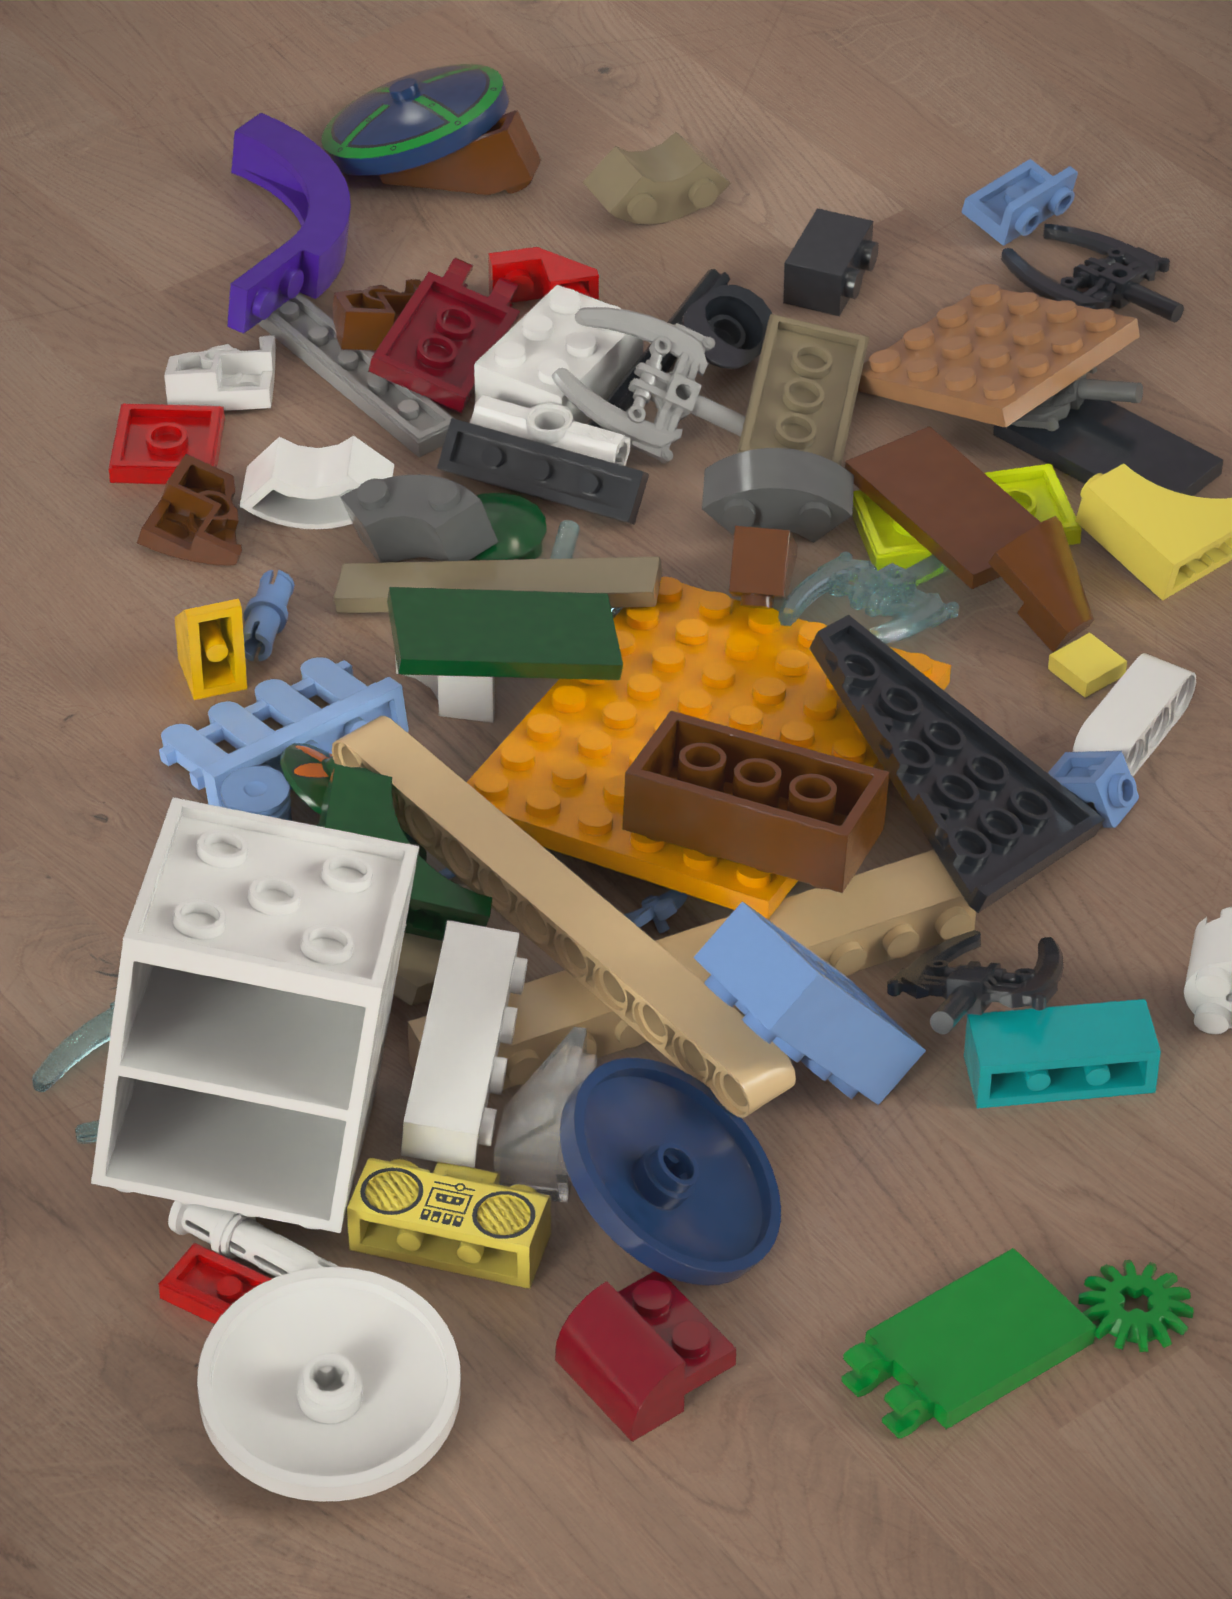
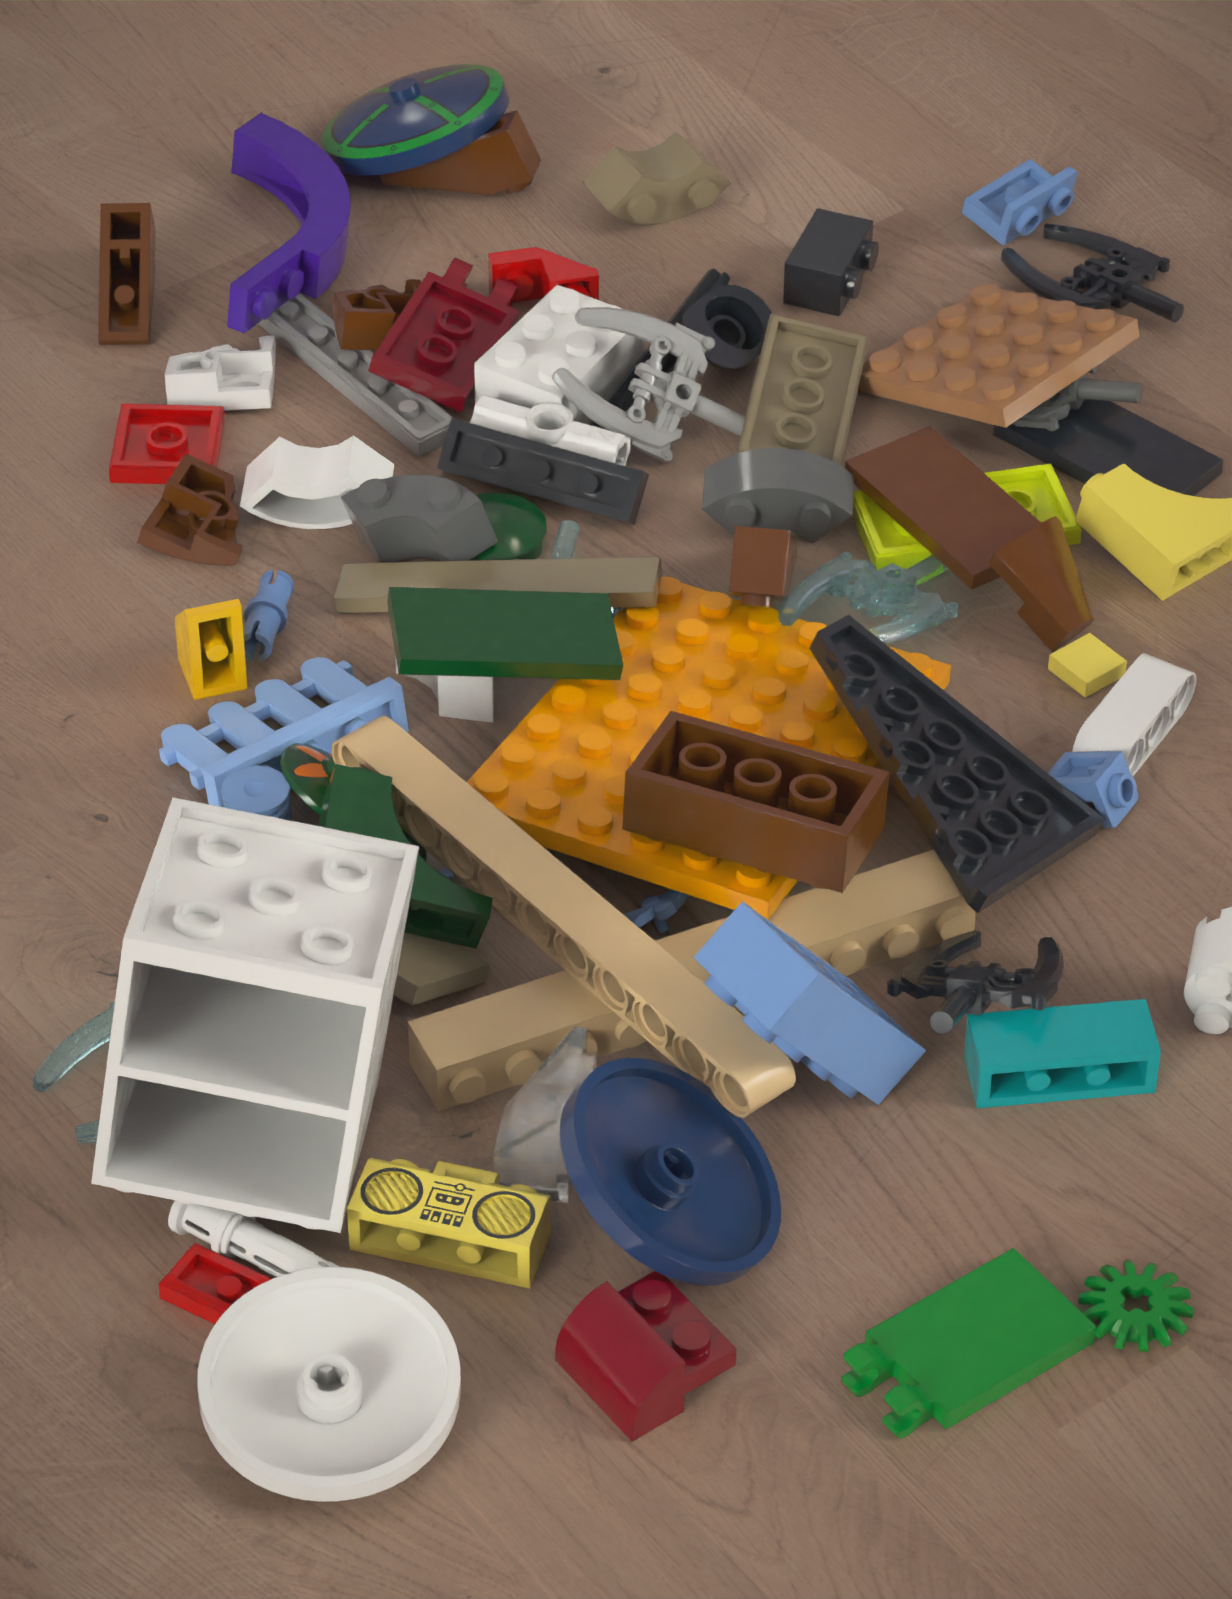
(126, 273): none -> reddish brown slope
(461, 1045): white brick -> none

